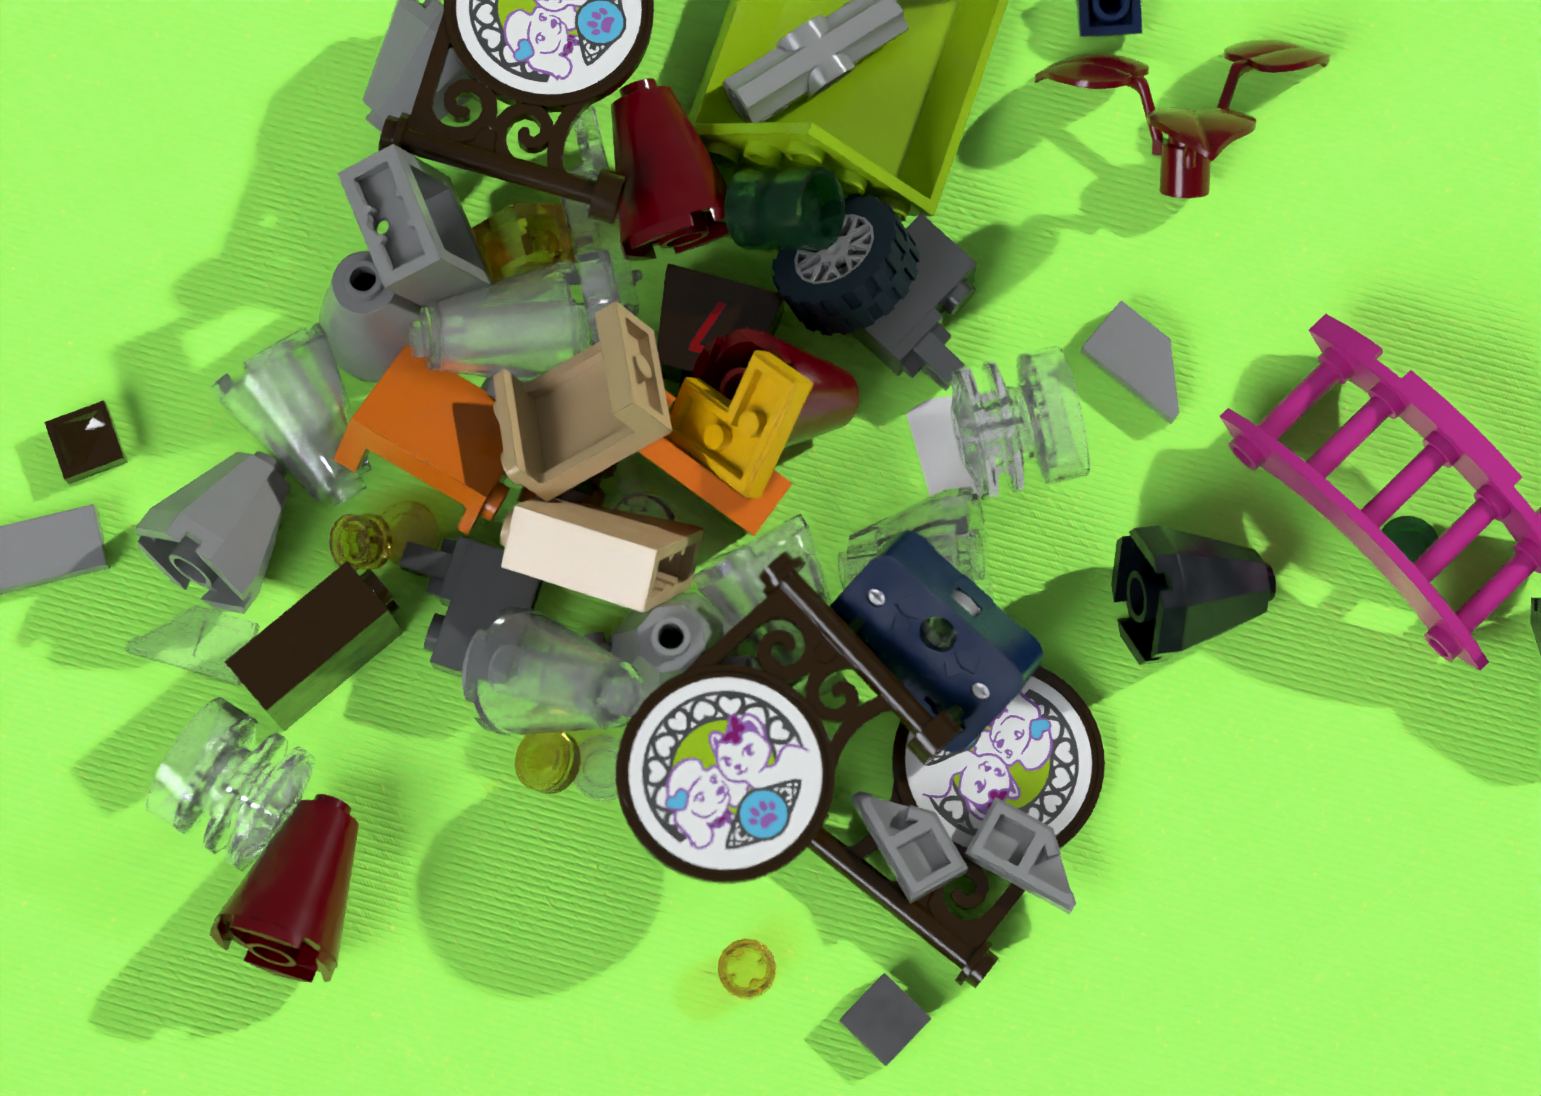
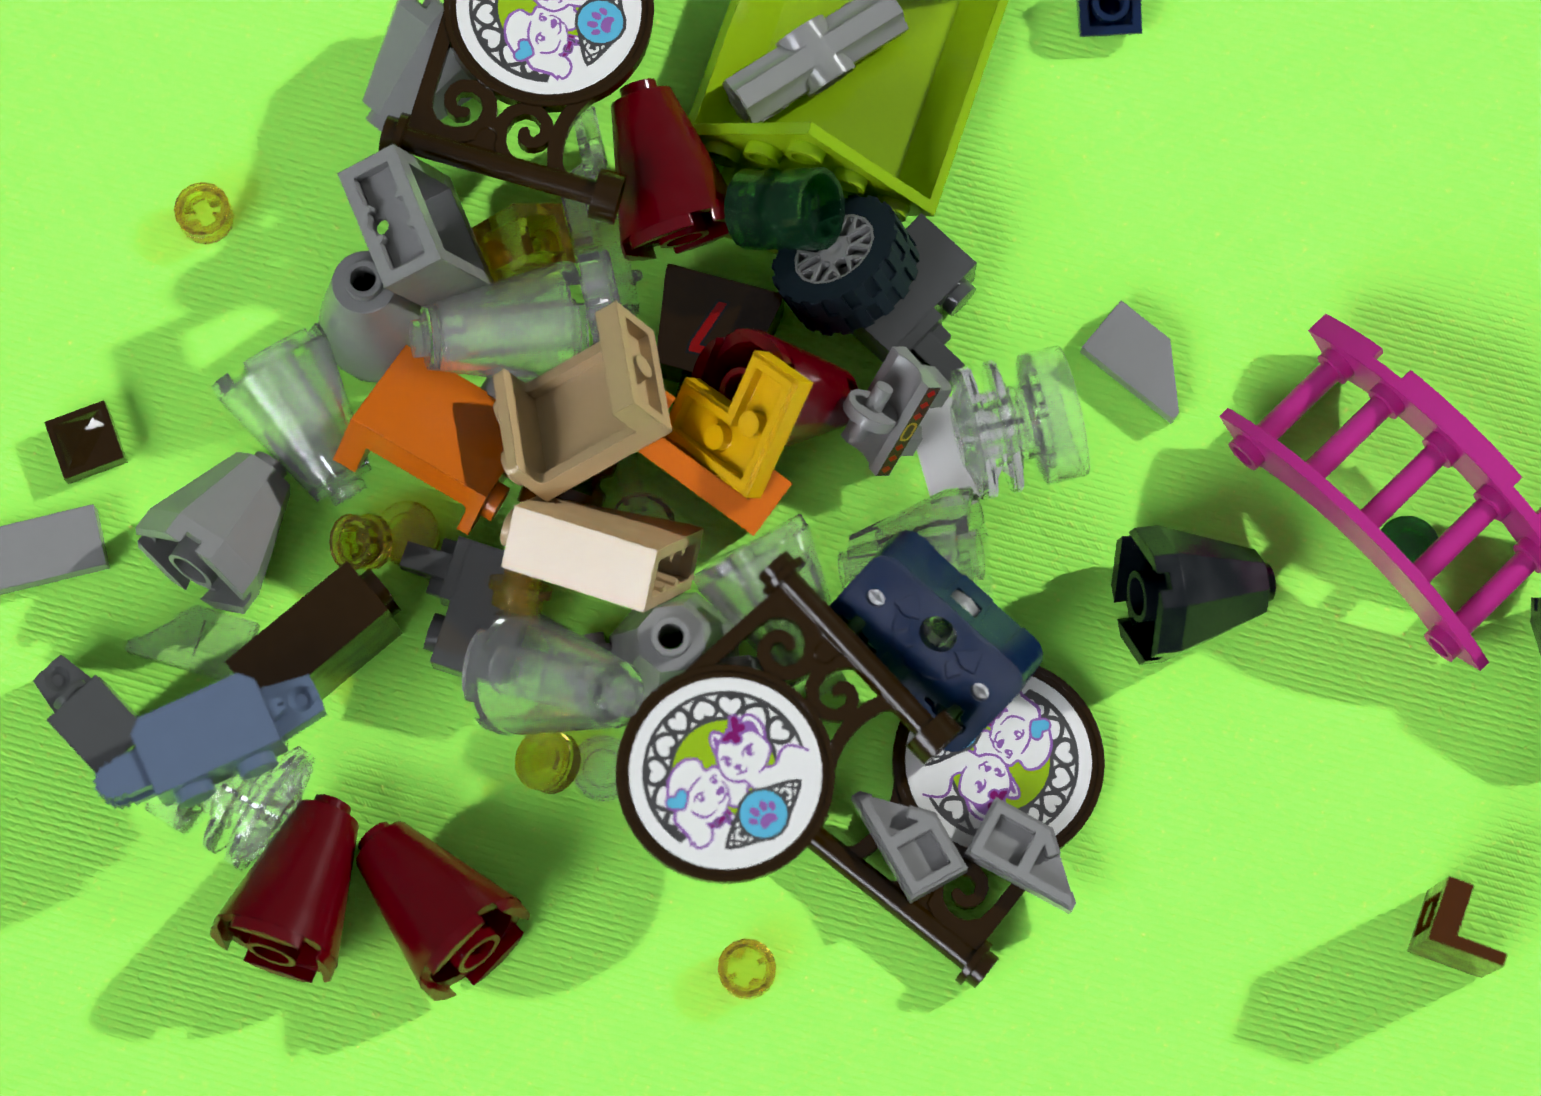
(86, 712): none -> dark grey hinge
(209, 739): none -> sand blue hinge
(214, 197): none -> clear yellow bush
(438, 908): none -> dark red cone
(519, 592): none -> clear yellow plate
(885, 1019): flat silver tile -> none
(889, 413): none -> light grey hips
(1193, 135): plant -> none
(1438, 929): none -> reddish brown panel

